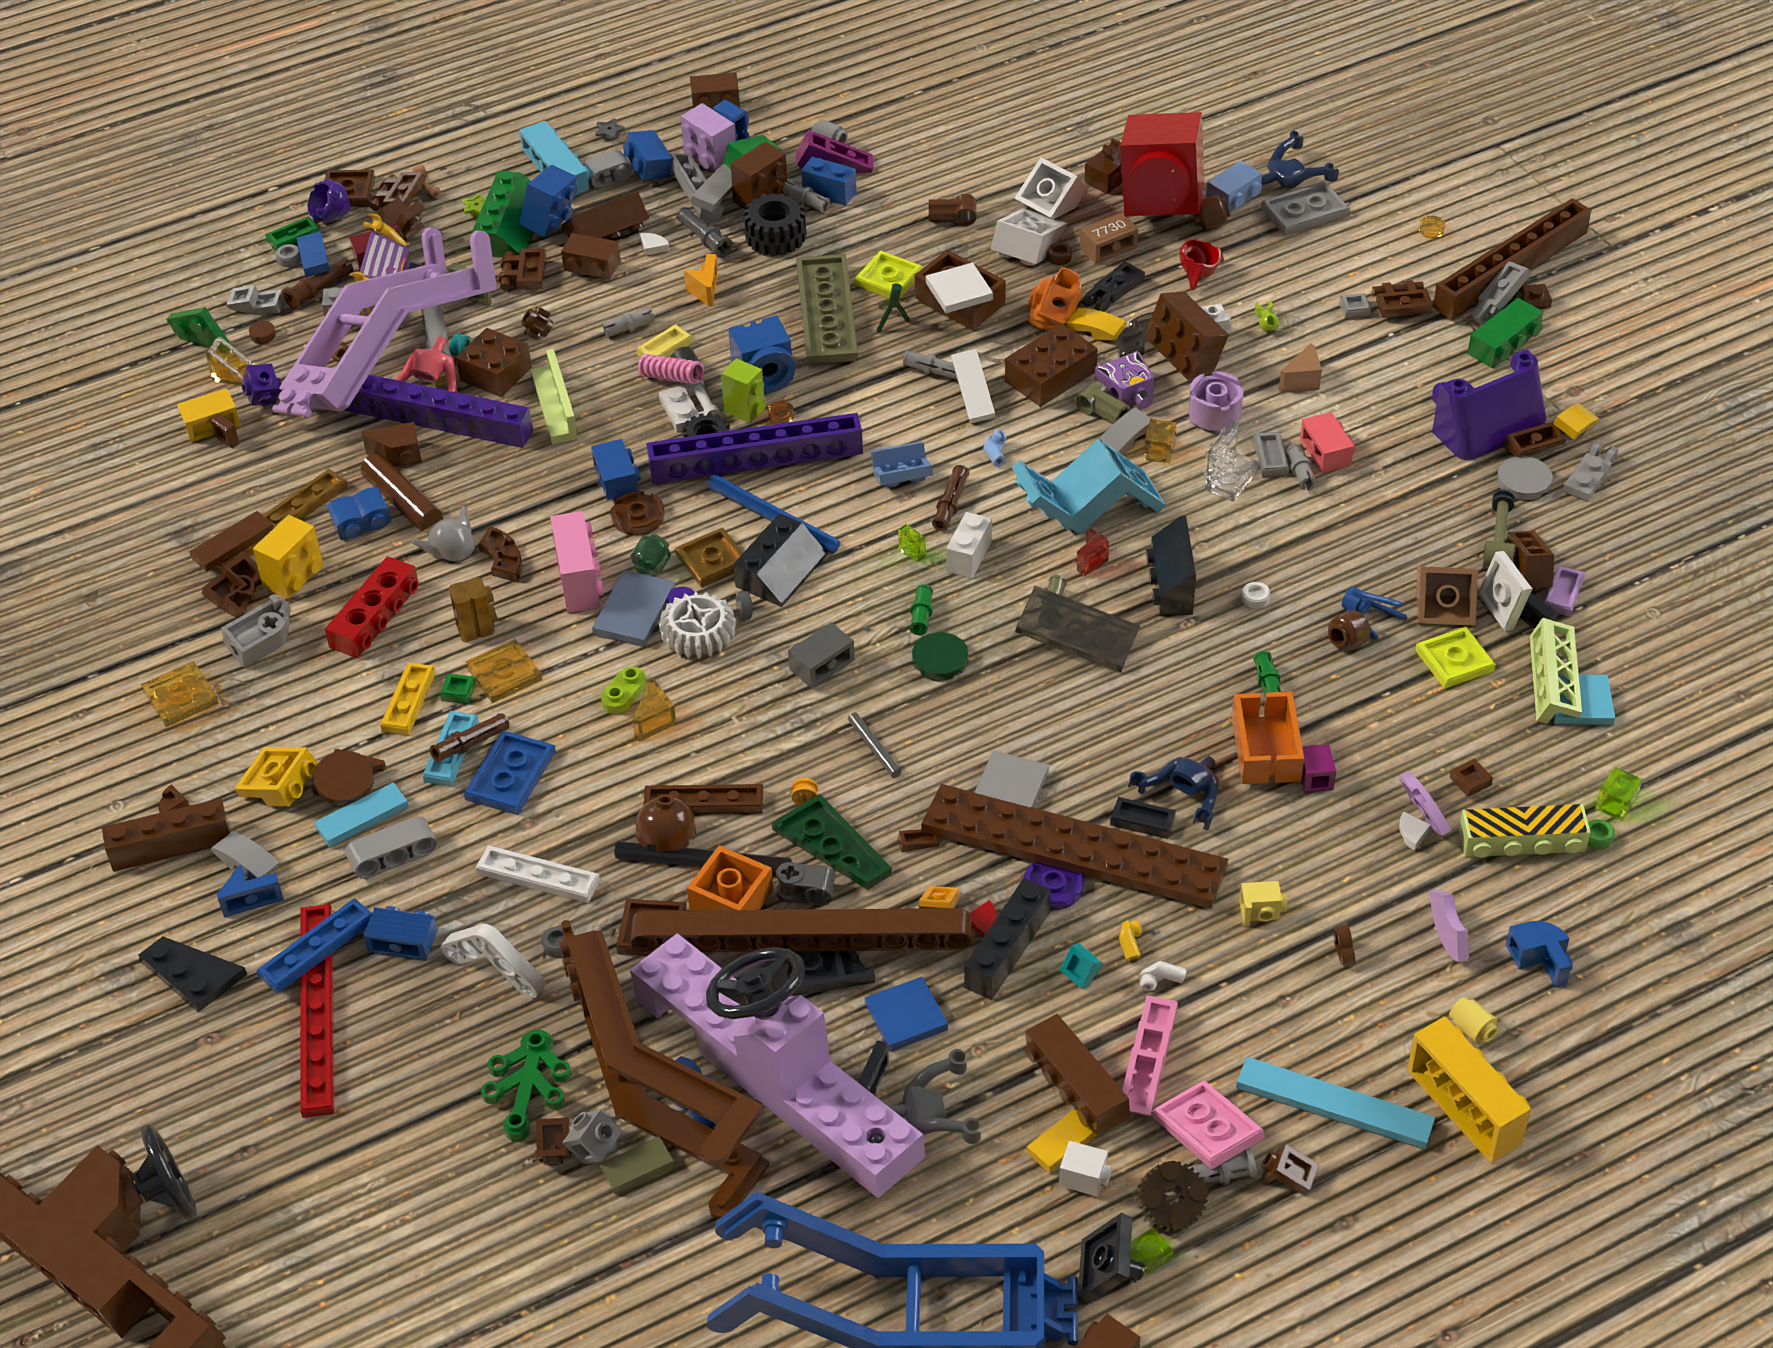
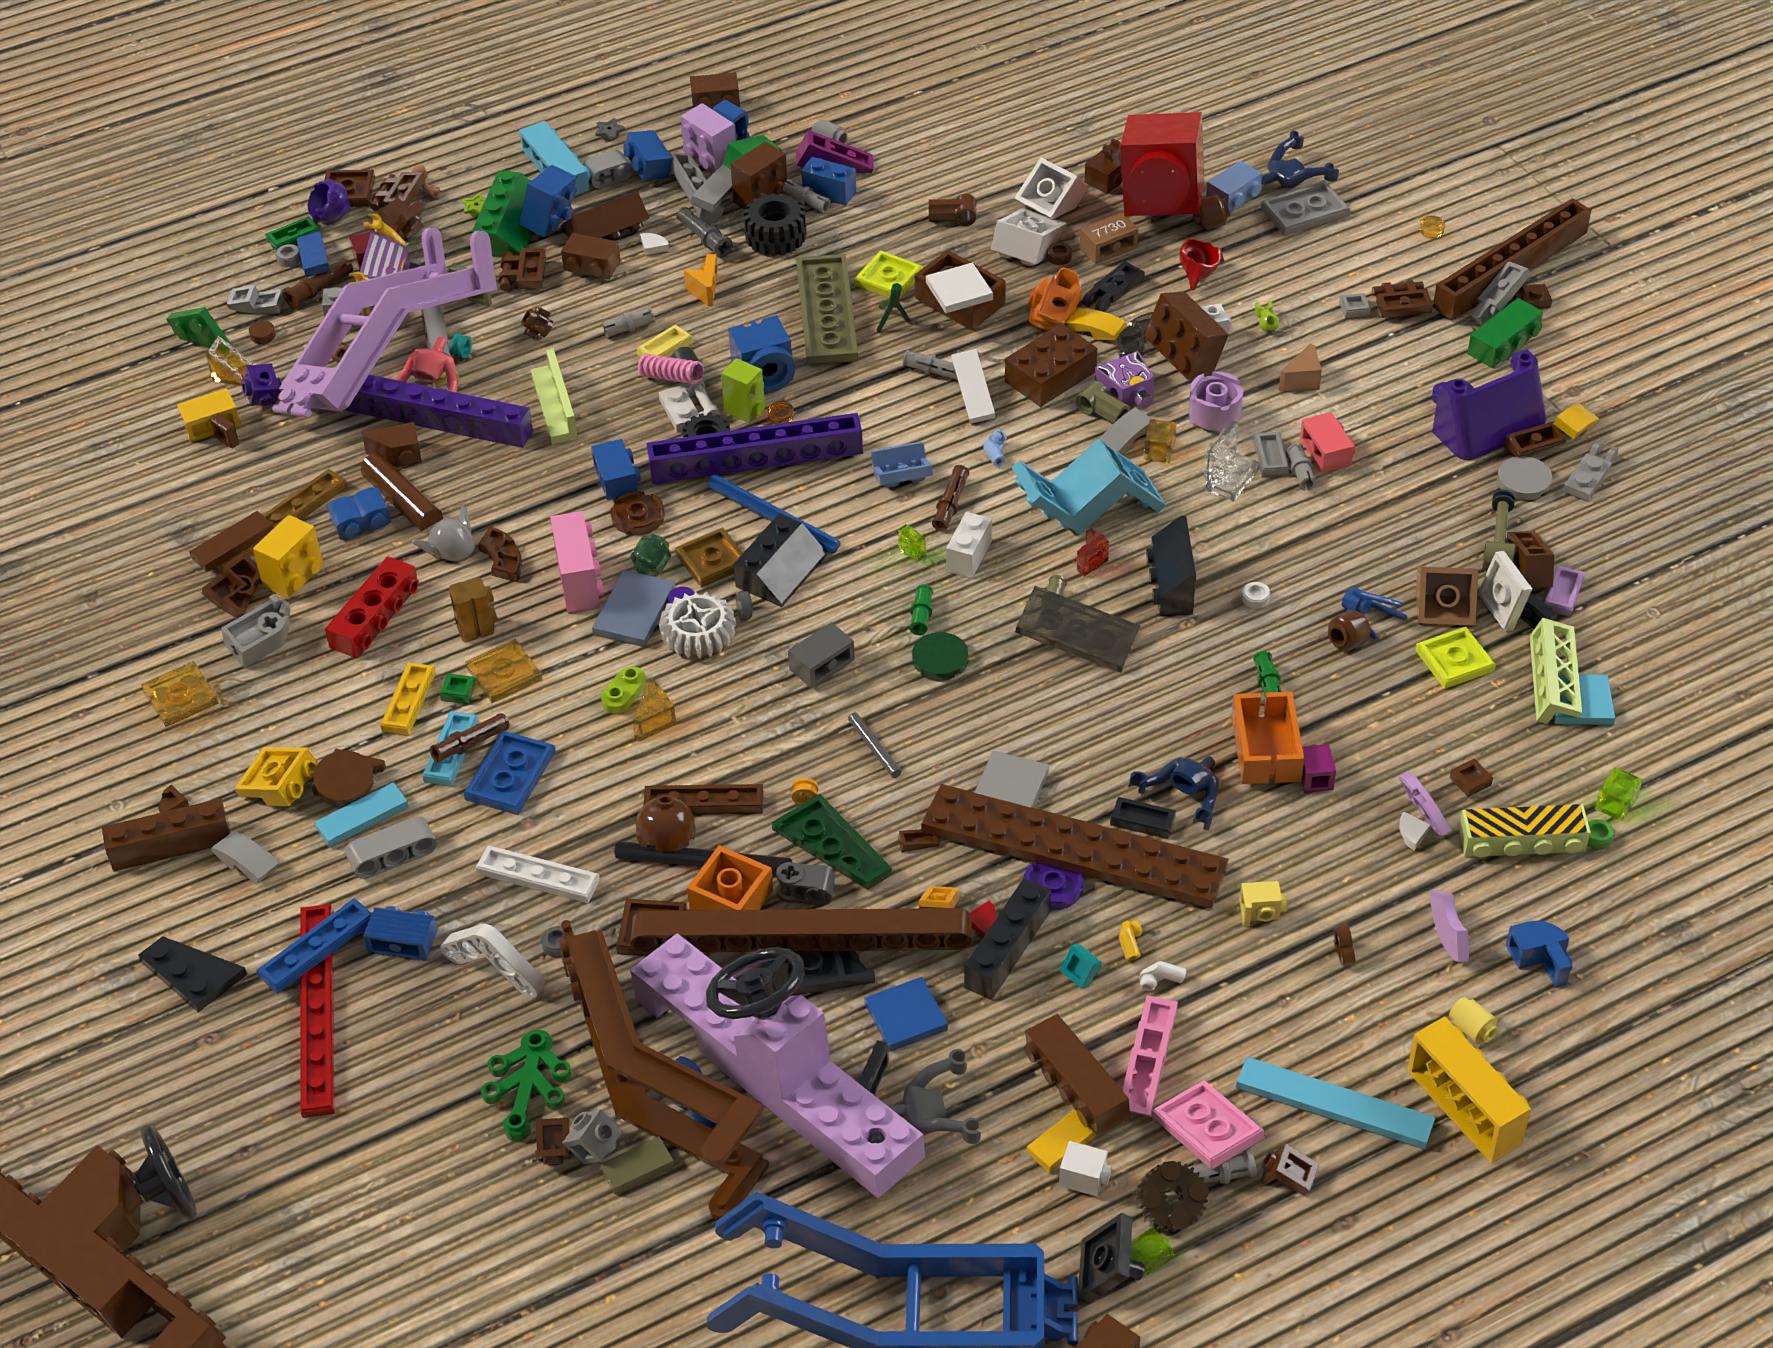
(243, 895): blue slope -> none
(494, 362): reddish brown brick -> none

